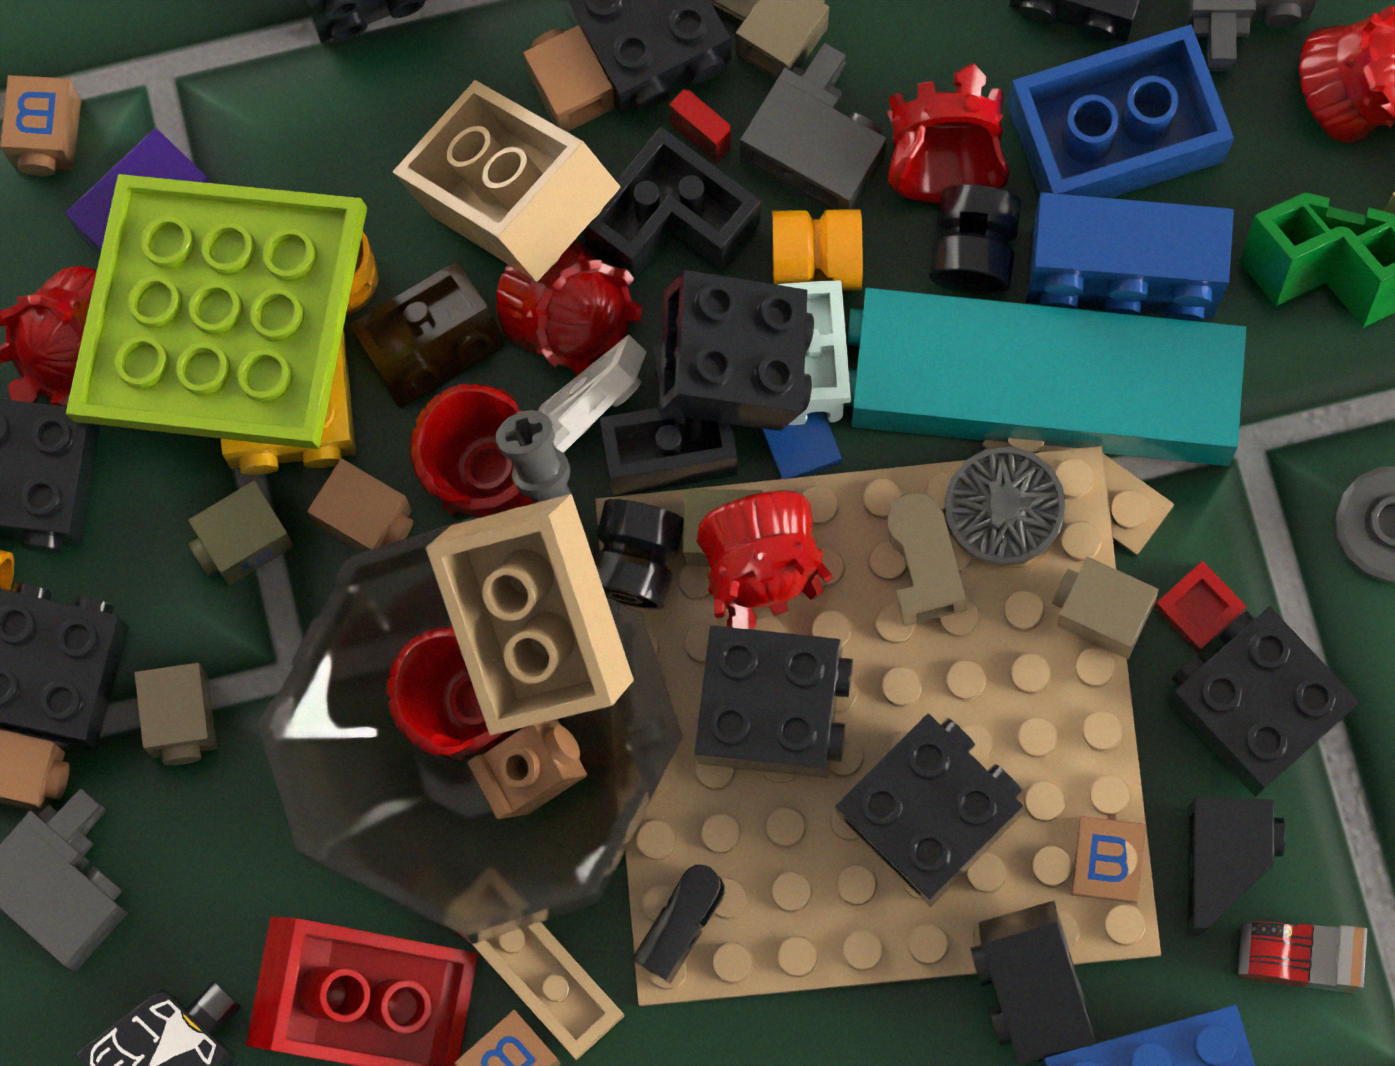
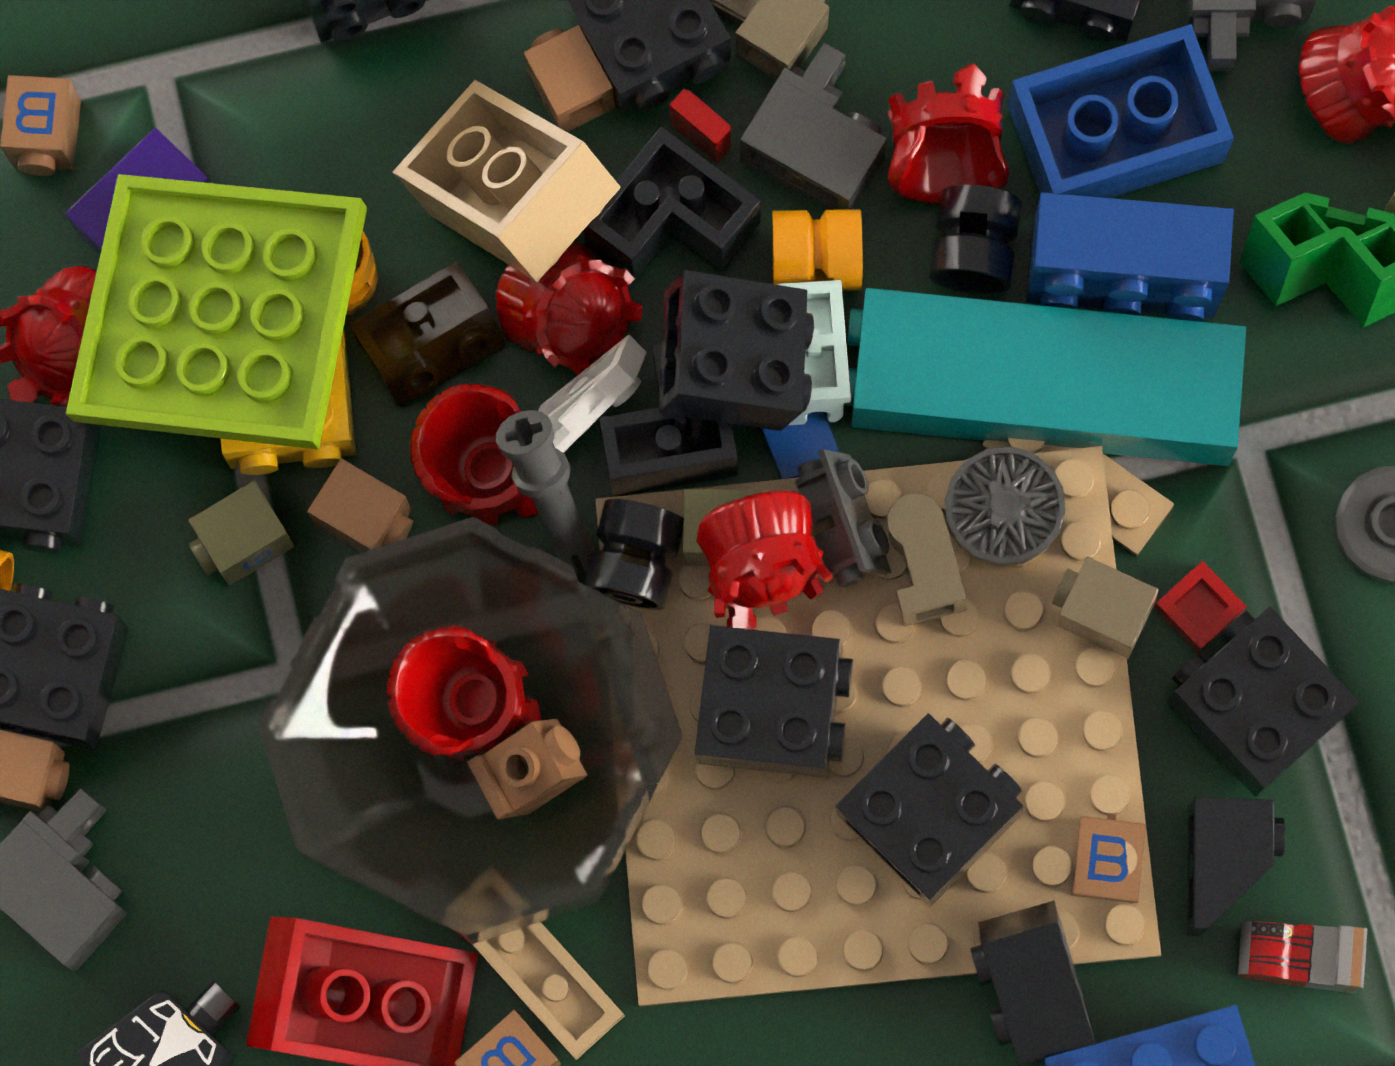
(175, 713): dark tan brick -> none
(530, 614): tan brick -> none
(680, 922): black bar -> none
(837, 491): none -> dark grey hinge

